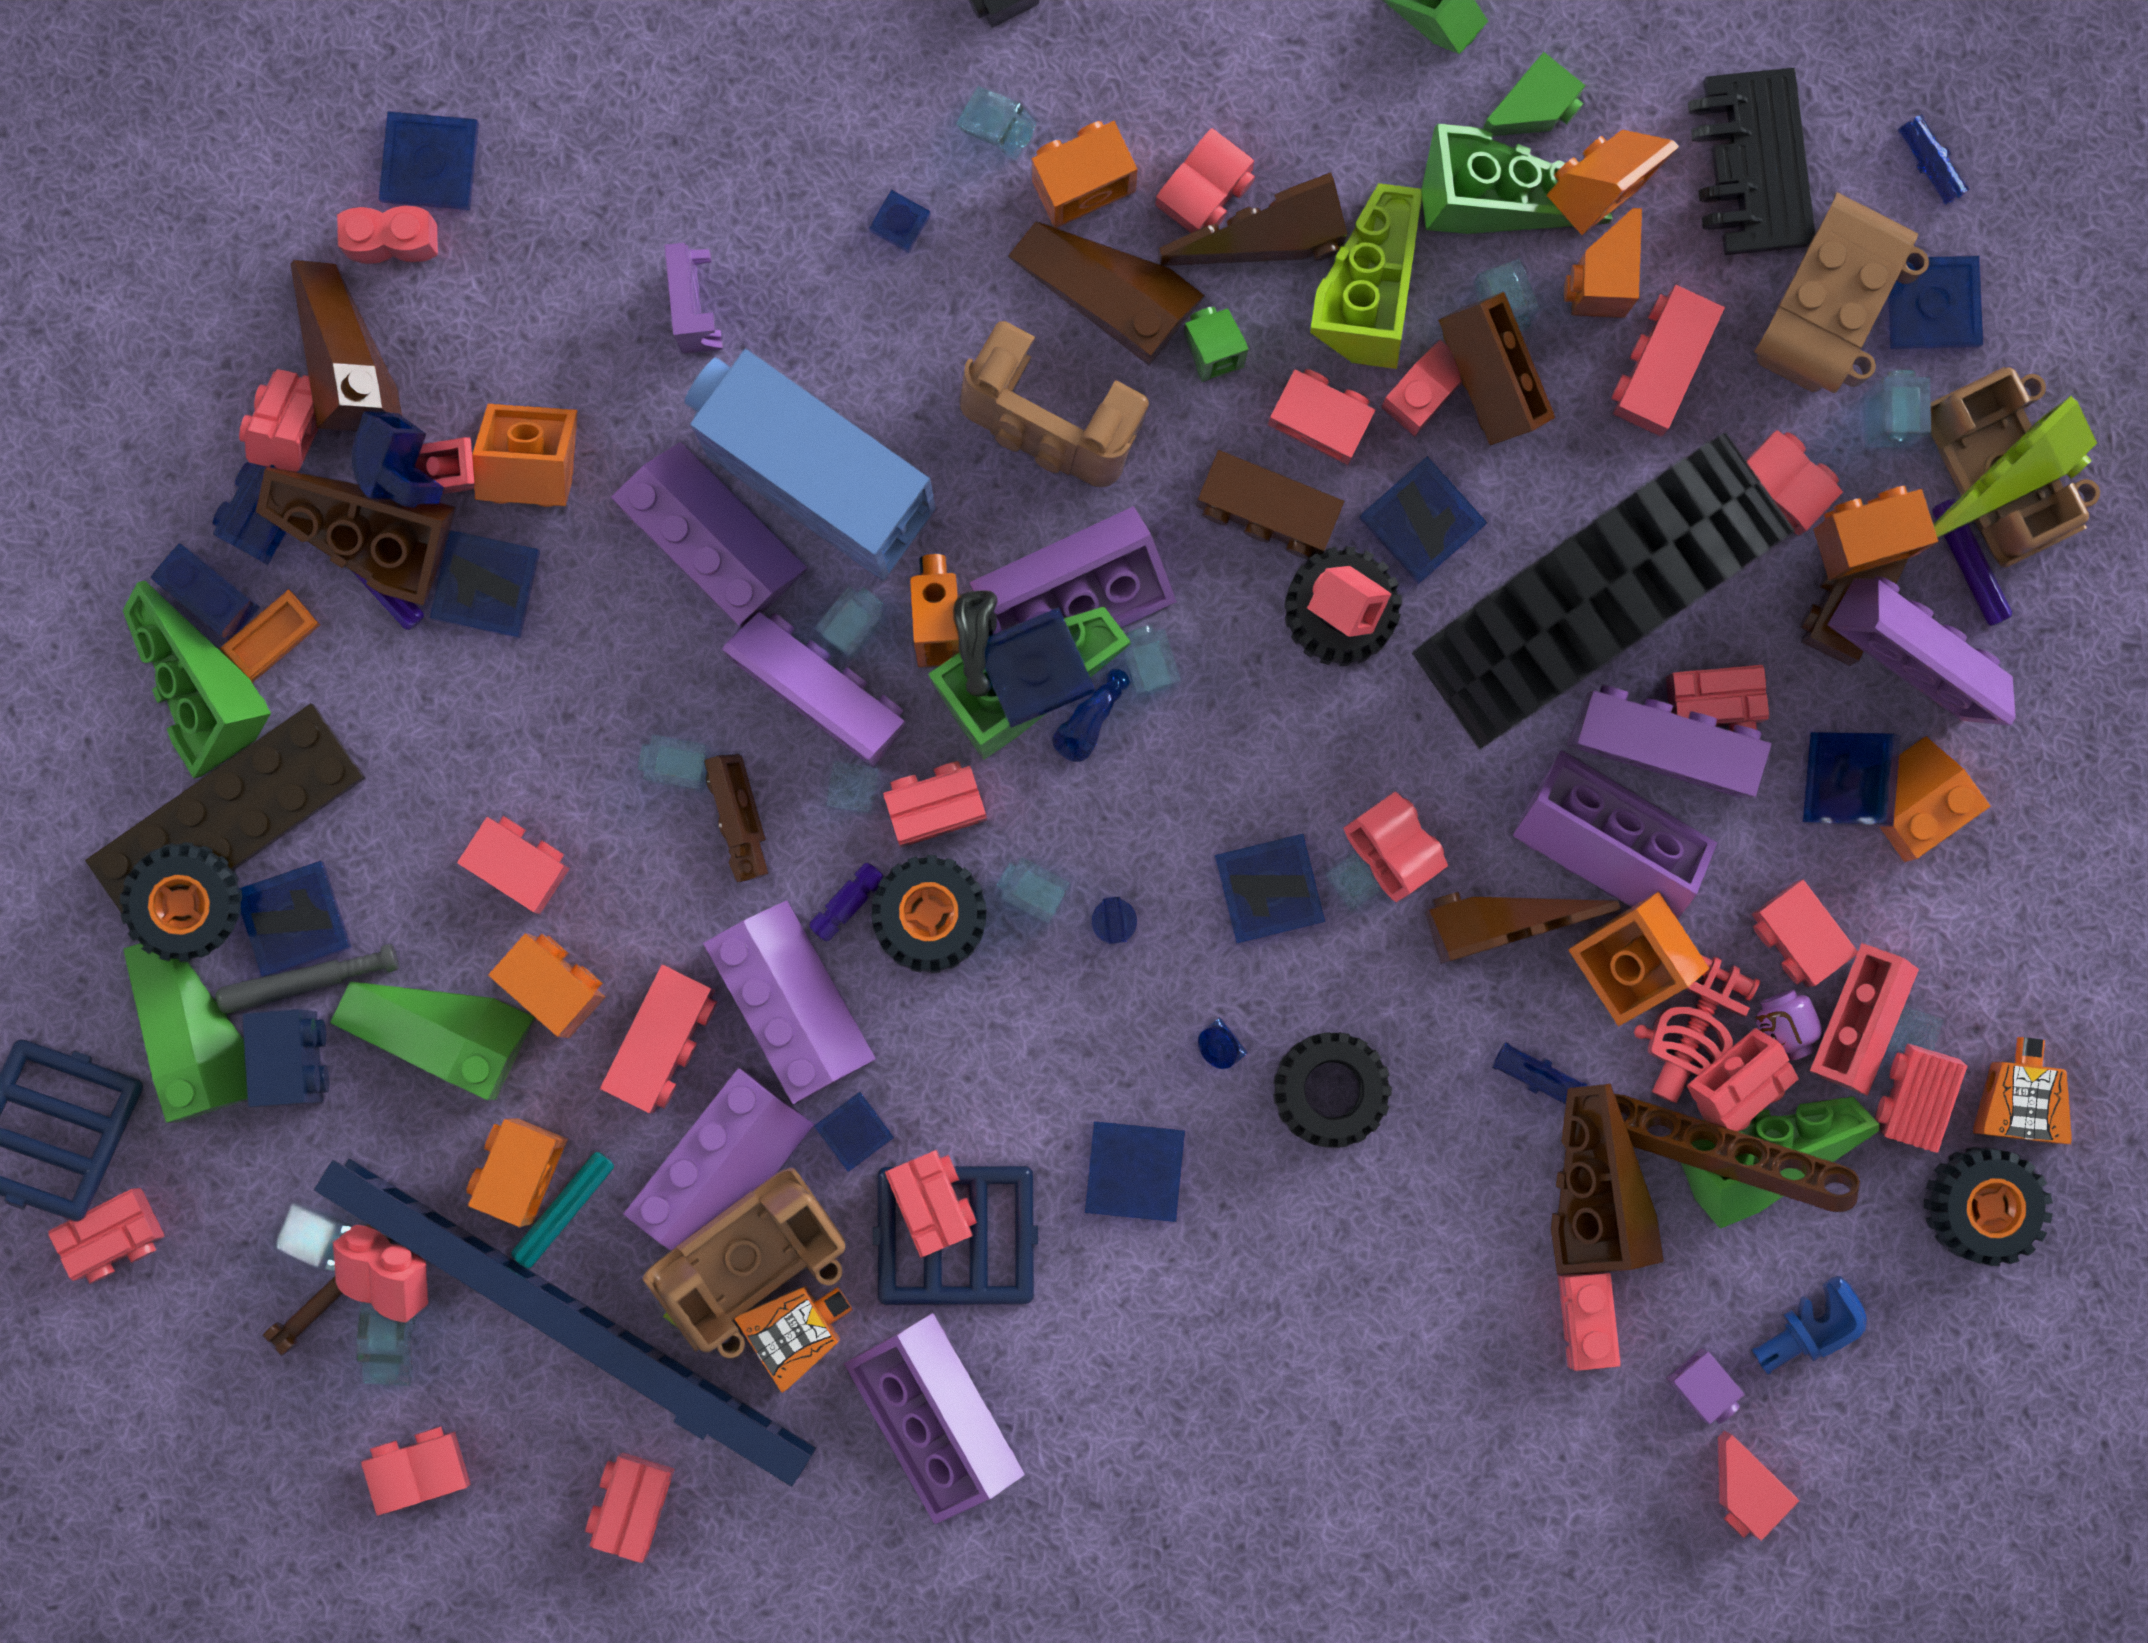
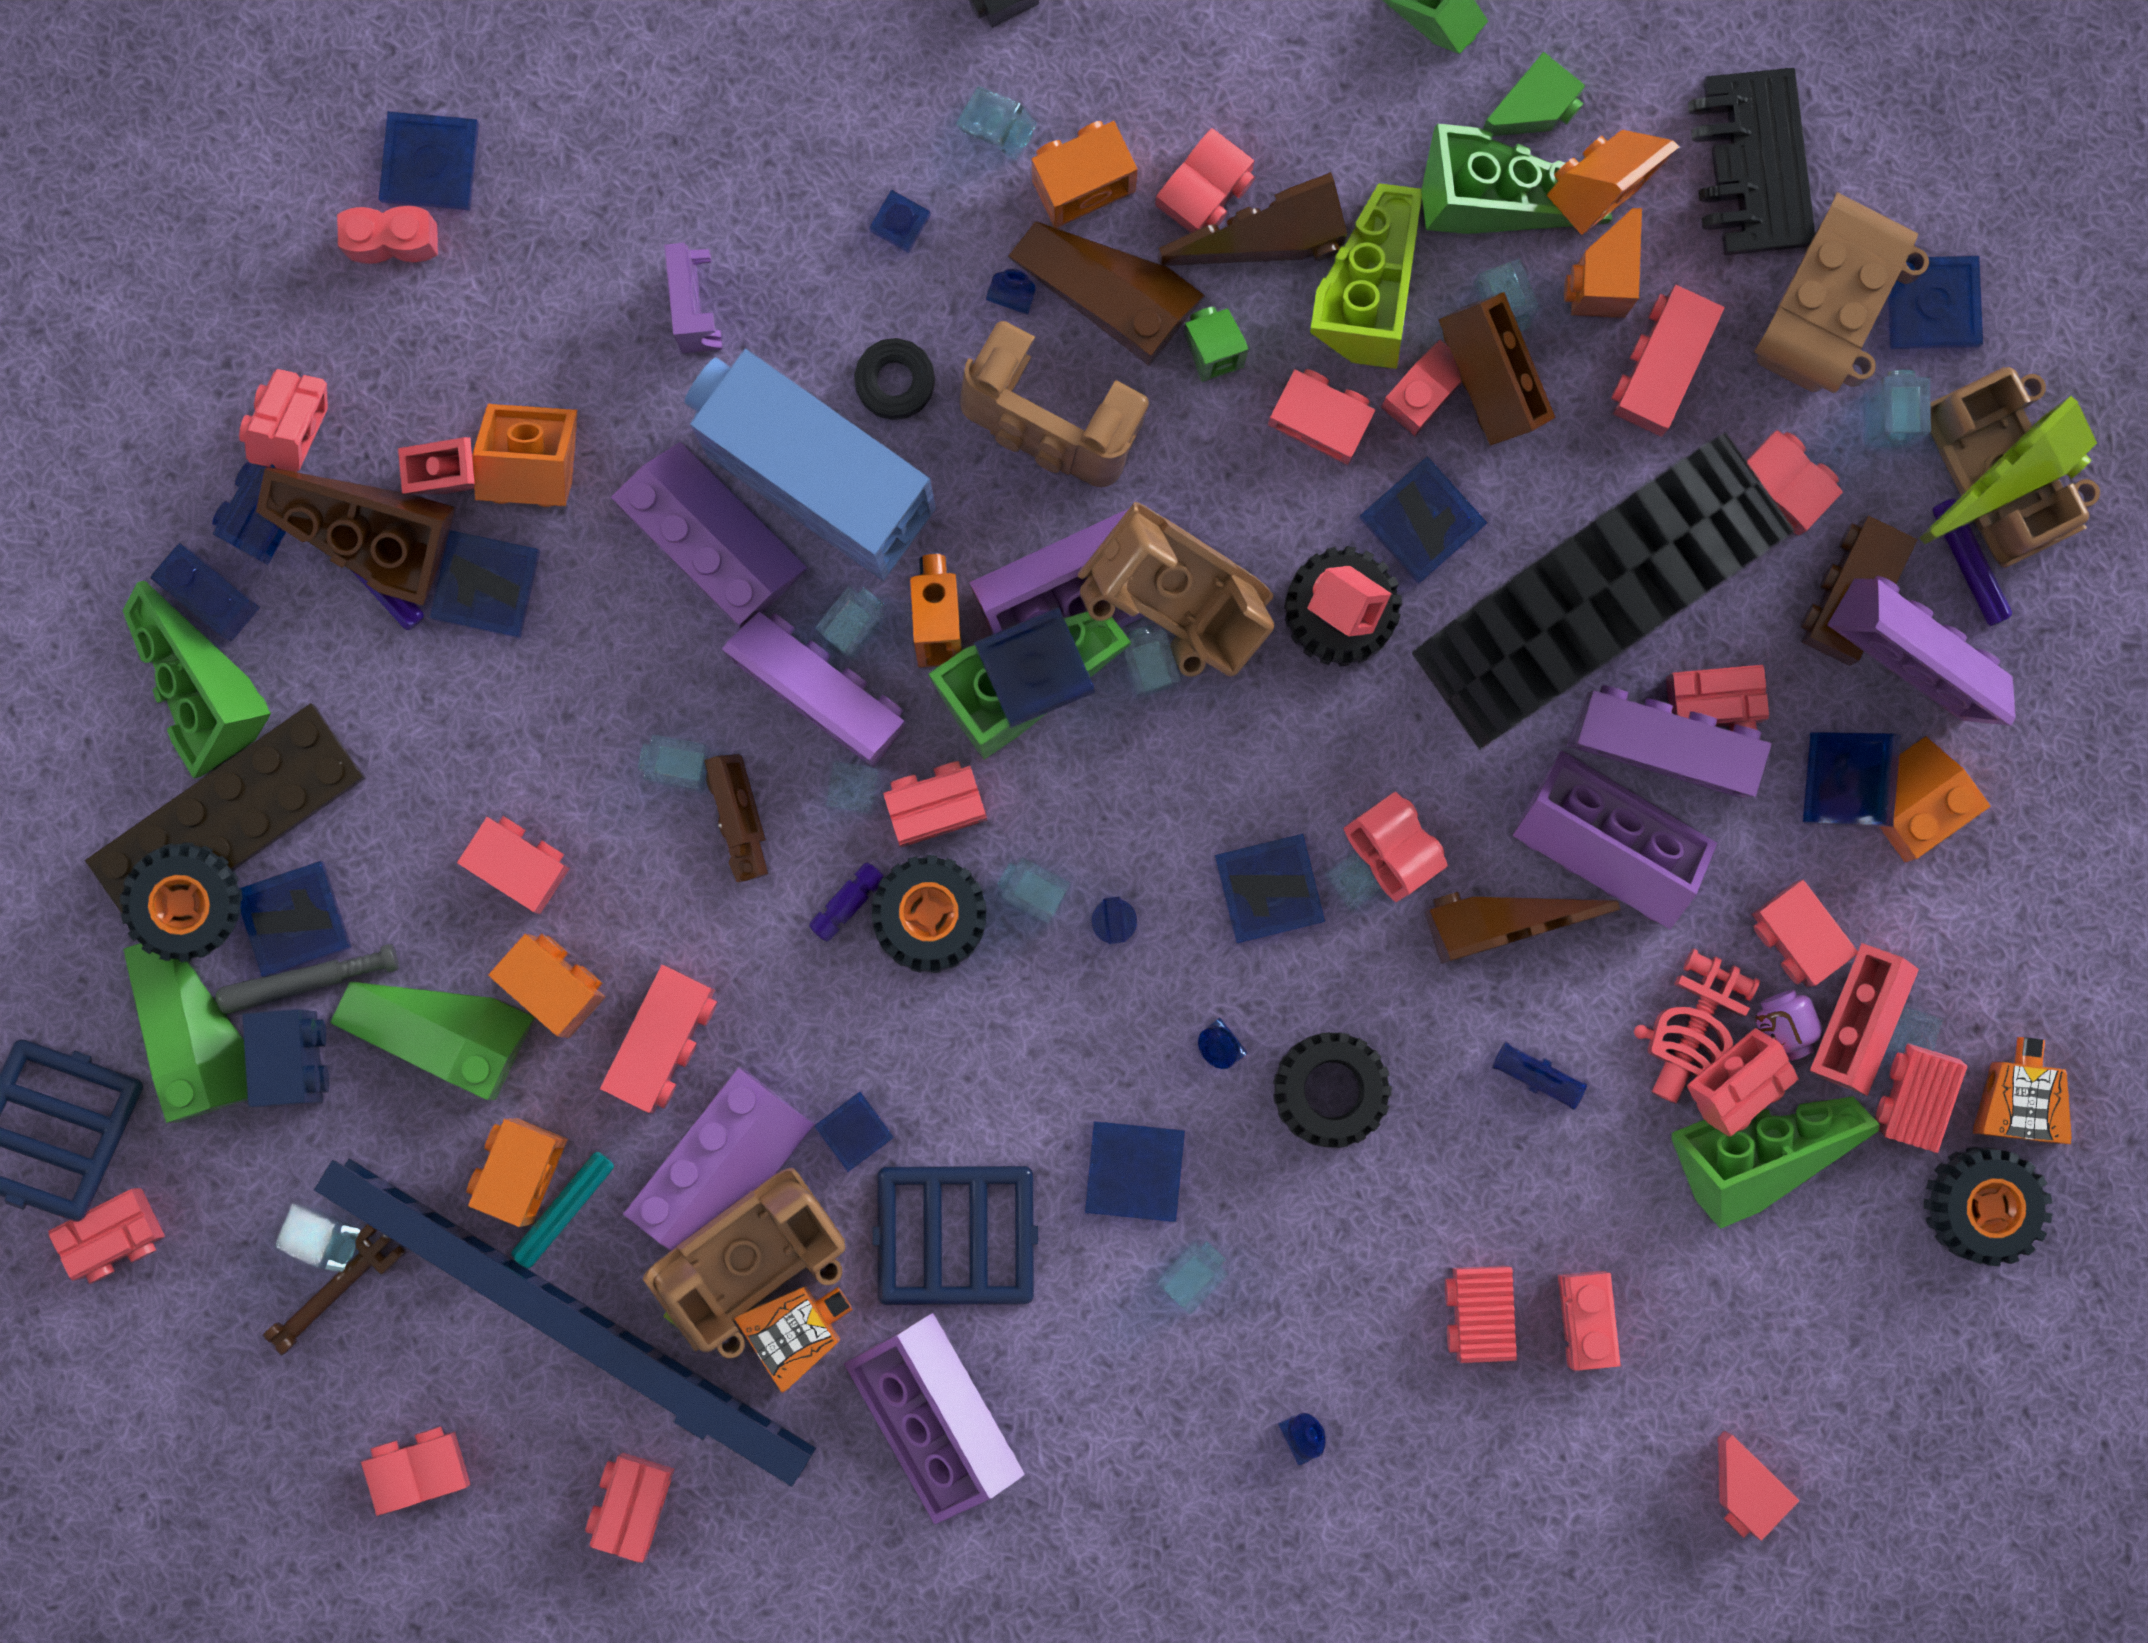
(270, 636): orange tile -> none
(339, 350): reddish brown wedge -> none
(380, 1273): coral brick -> none
(384, 1348): clear light blue brick -> none
(386, 460): clear blue brick -> none
(789, 1001): medium lavender slope -> none
(888, 352): none -> black tyre
(930, 1203): coral brick -> none
(973, 619): pearl dark grey piece -> none
(1012, 290): none -> clear blue plate
(1080, 733): clear blue piece -> none
(1182, 586): none -> medium nougat container
(1193, 1275): none -> clear light blue brick
(1268, 505): reddish brown brick -> none
(1304, 1437): none -> clear blue plate
(1482, 1314): none -> coral brick
(1603, 1203): reddish brown wedge -> none
(1638, 959): orange brick -> none
(1706, 1387): medium lavender brick -> none
(1732, 1144): reddish brown beam -> none
(1816, 1337): blue piece -> none
(1874, 534): orange brick -> none
(1933, 159): clear blue pin -> none

